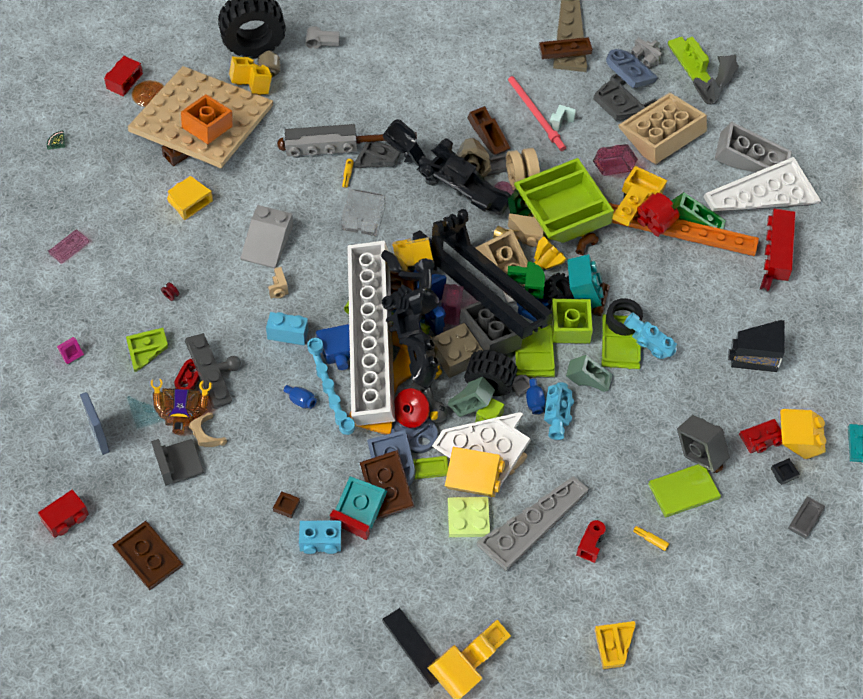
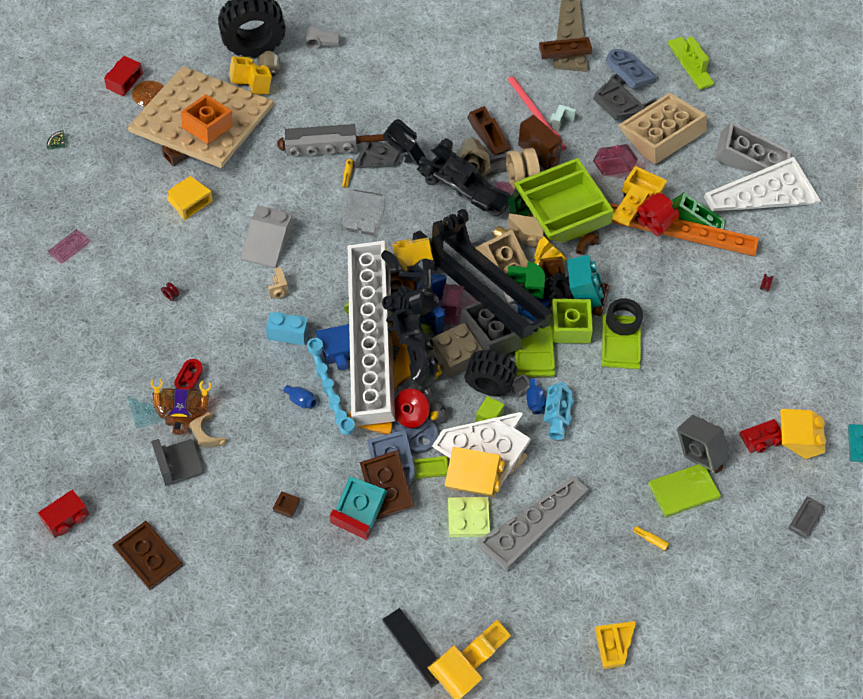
(70, 350): dark pink tile -> none
(95, 423): sand blue tile -> none
(146, 347): lime wing -> none
(210, 370): dark grey plate -> none
(320, 536): medium azure brick -> none
(472, 397): sand green arch -> none
(544, 141): none -> reddish brown brick
(552, 266): none -> reddish brown bracket
(589, 373): sand green arch -> none
(592, 536): red leg -> none
(648, 50): light grey hips -> none
(653, 341): medium azure brick -> none
(710, 91): dark grey animal -> none
(759, 347): black slope -> none
(780, 244): red brick -> none
(785, 471): black tile -> none

